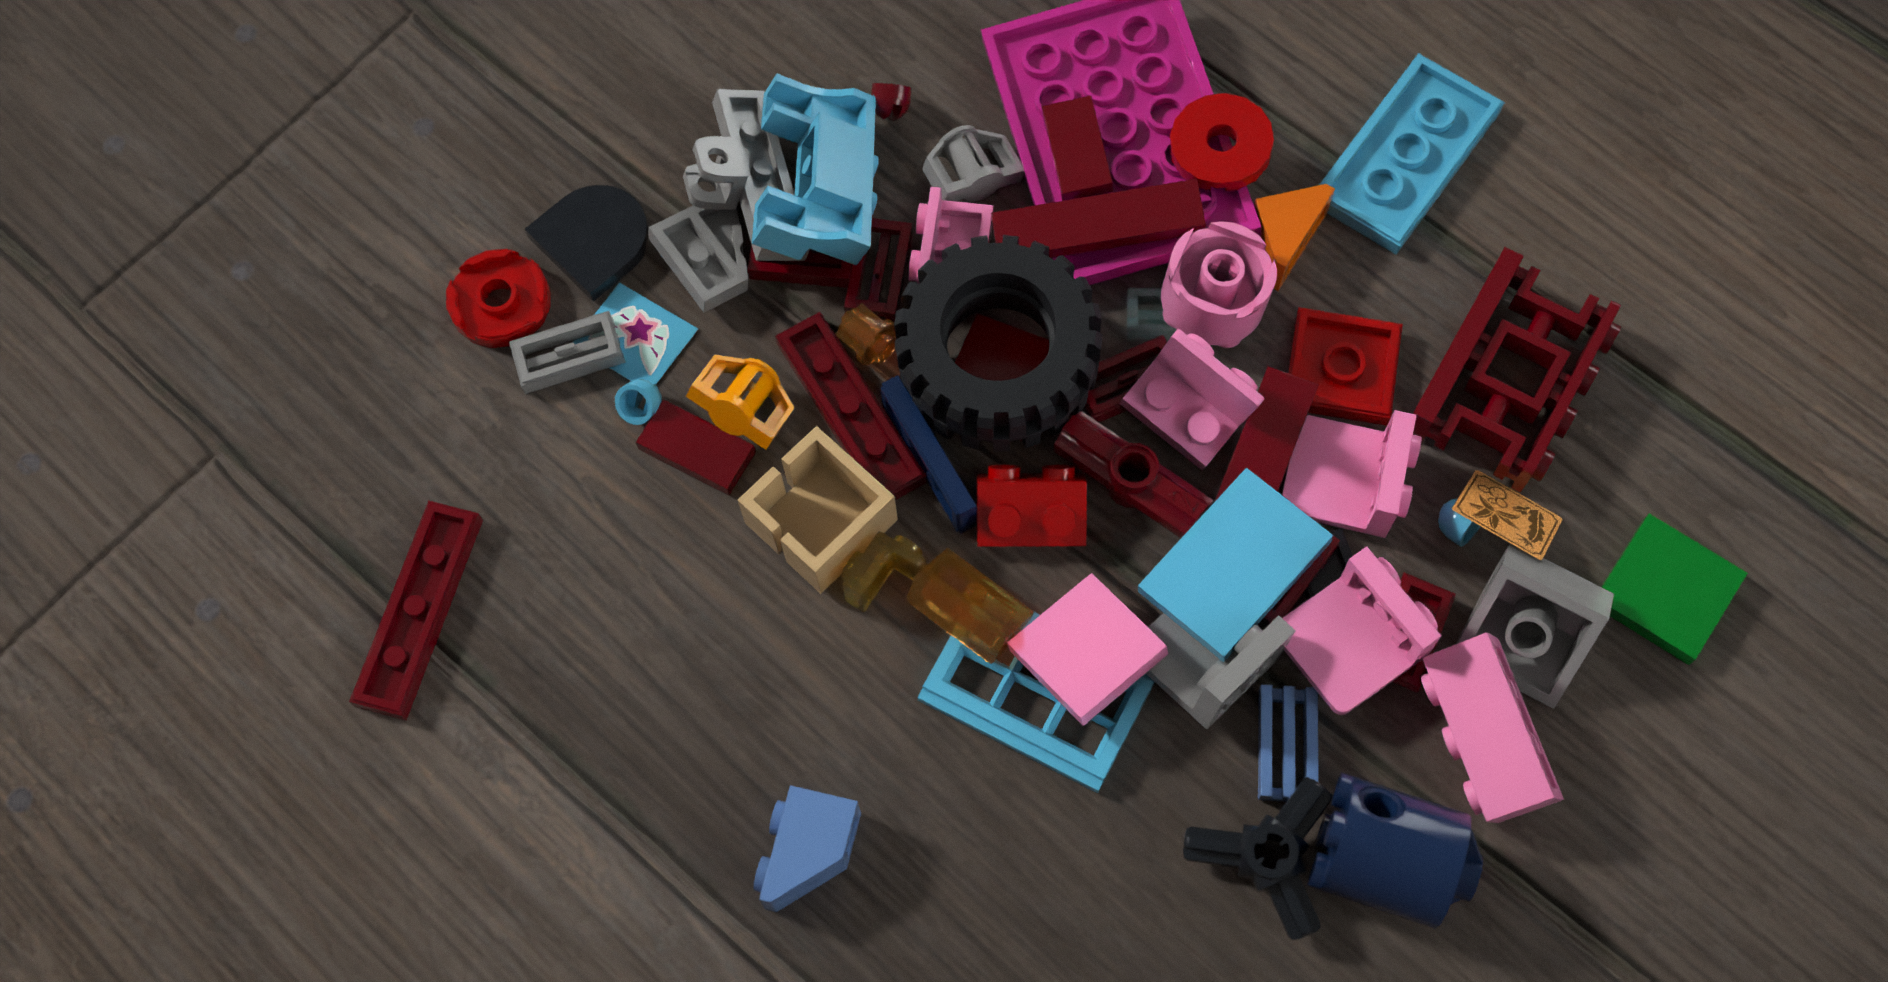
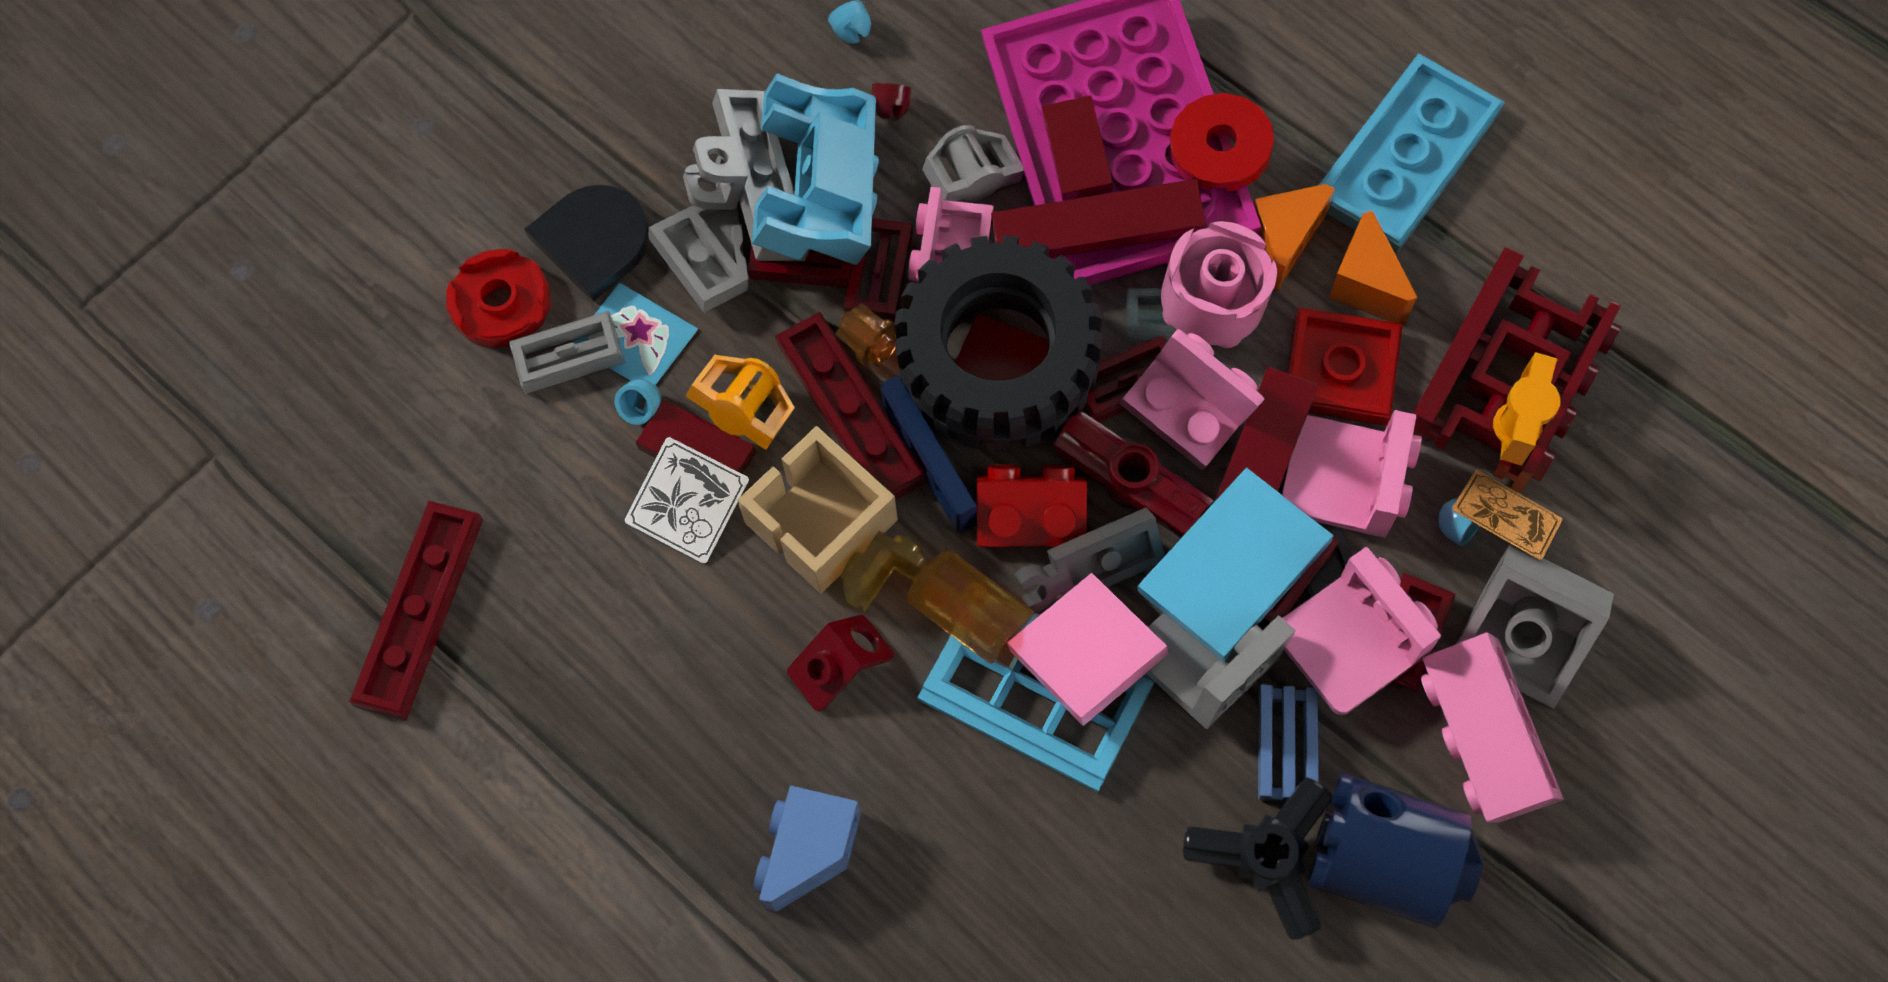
(686, 500): none -> white sticker
(836, 659): none -> dark red bracket
(849, 21): none -> medium azure hinge
(1107, 552): none -> dark grey plate
(1373, 276): none -> orange slope
(1528, 407): none -> light orange piece
(1671, 588): green tile -> none

